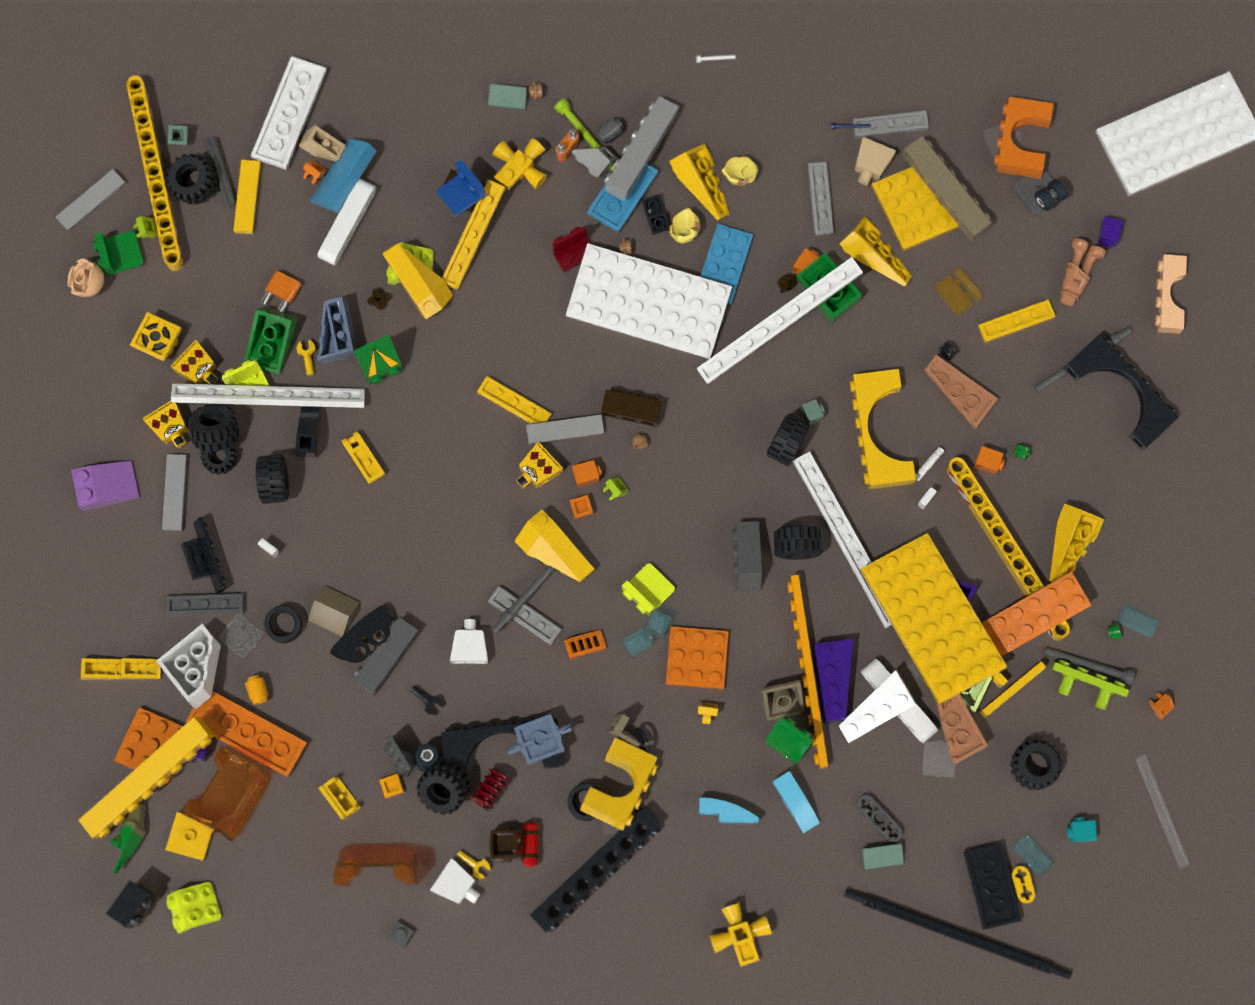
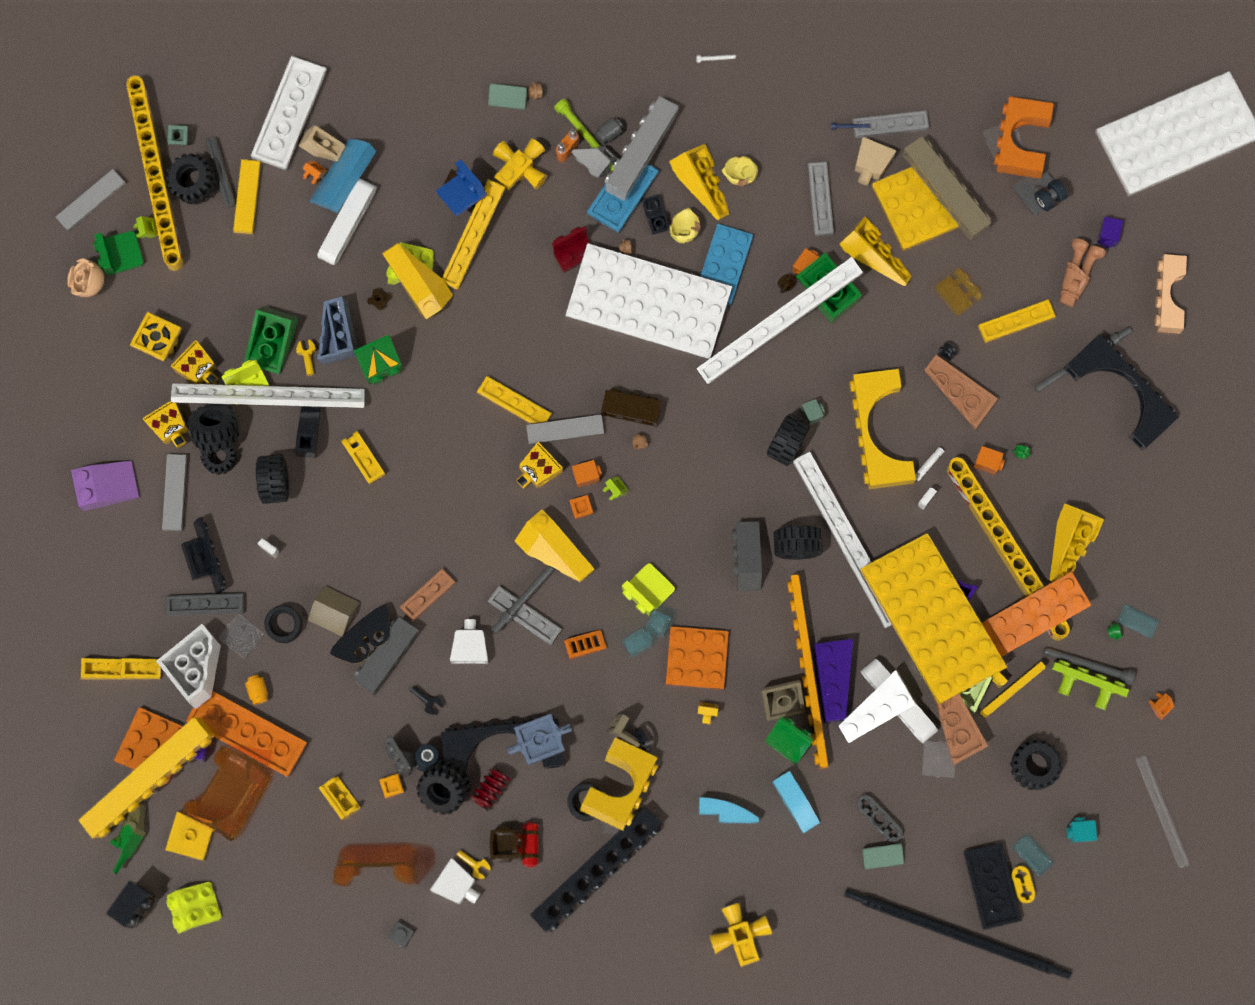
(283, 288): orange piece -> none
(427, 595): none -> nougat tile

